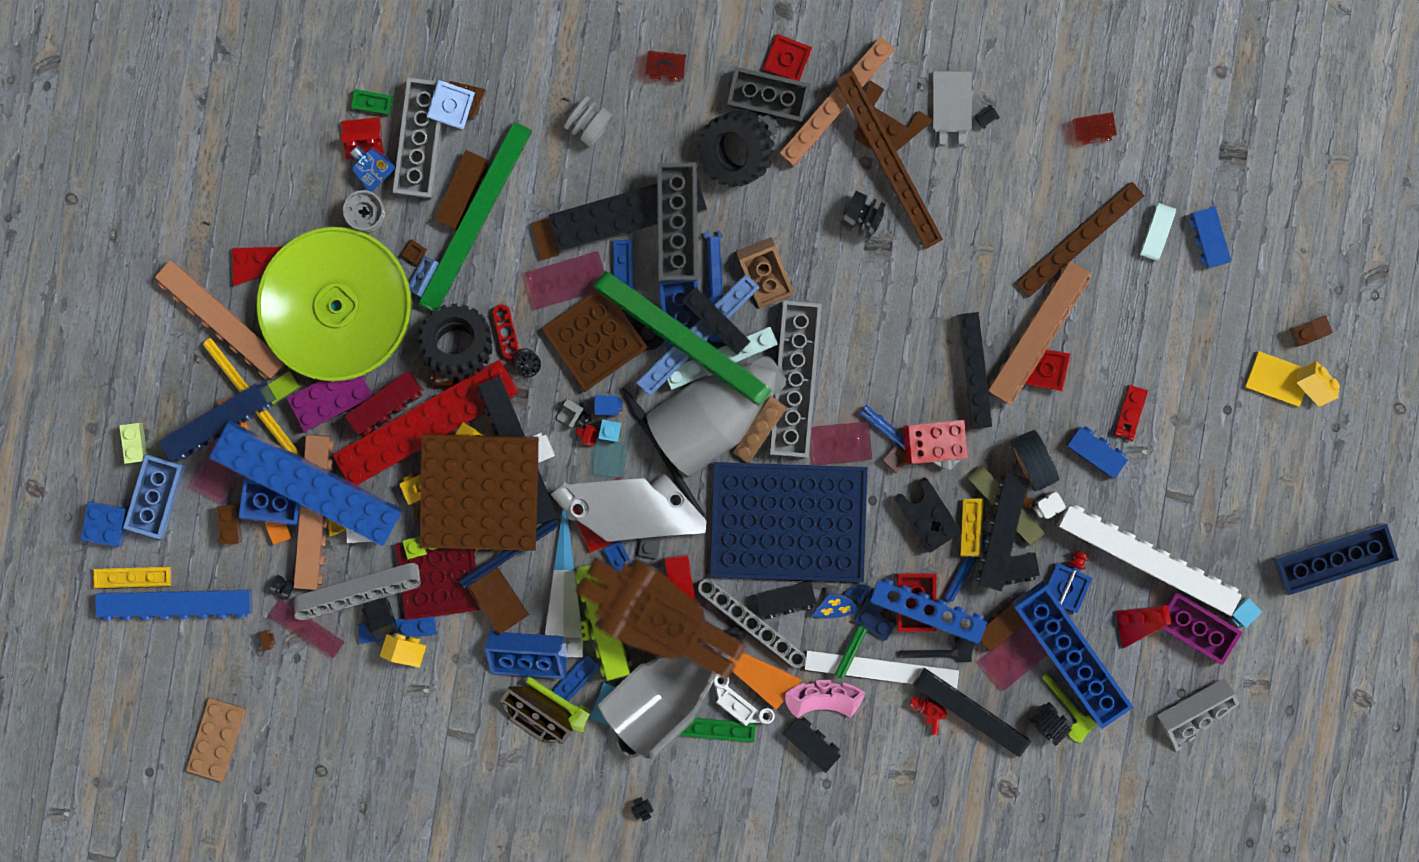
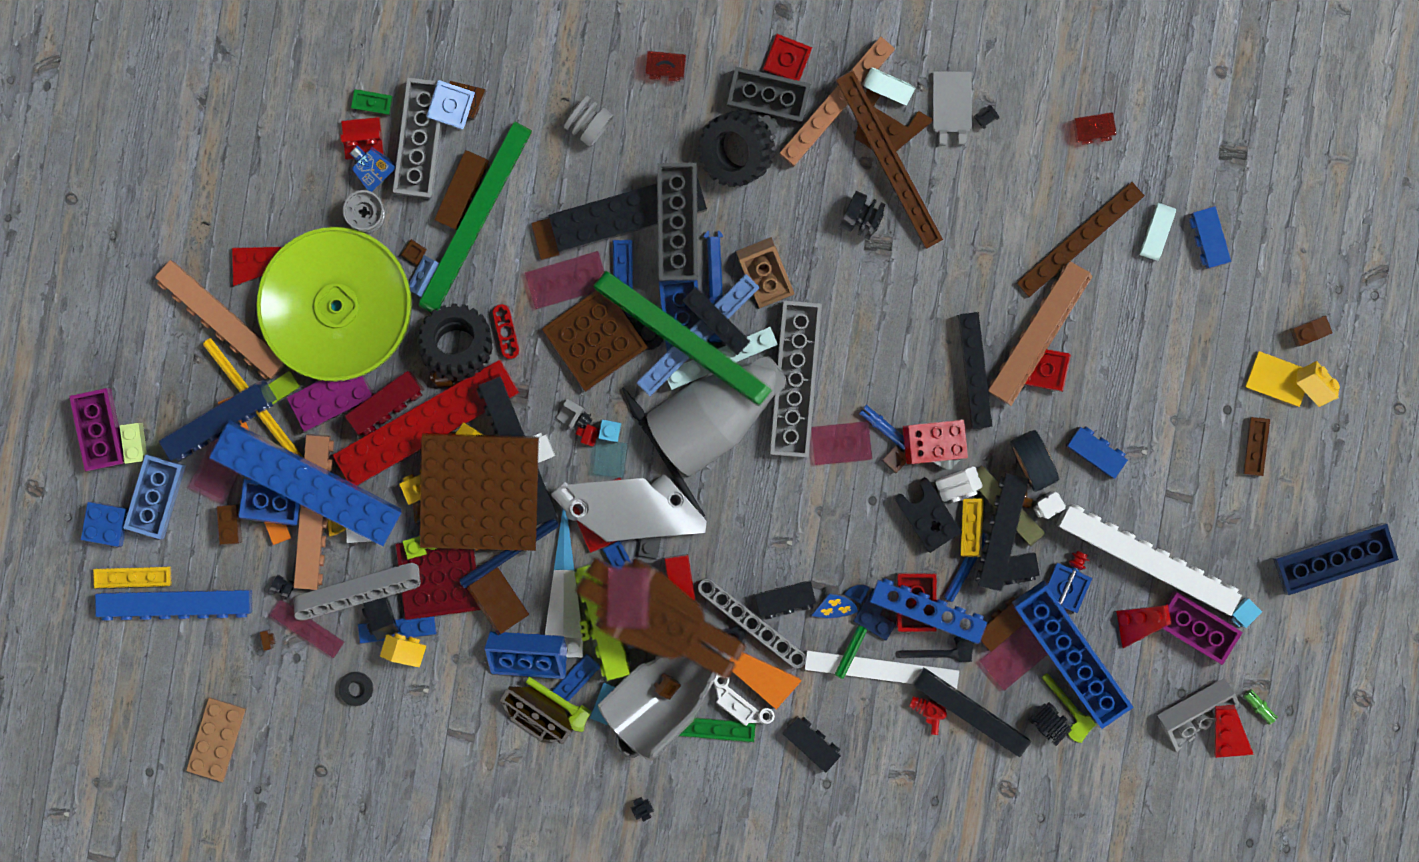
(97, 429): none -> magenta brick
(367, 688): none -> black tyre
(526, 362): black wheel -> none
(608, 405): blue brick -> none
(628, 597): none -> clear pink tile
(667, 687): none -> reddish brown tile
(760, 430): medium nougat plate -> none
(788, 522): dark blue plate -> none
(824, 696): bright pink brick -> none
(888, 86): none -> light aqua beam
(959, 484): none -> white brick
(1131, 412): red plate -> none
(1229, 733): none -> red wing
(1256, 446): none -> reddish brown plate
(1260, 706): none -> bright green pin

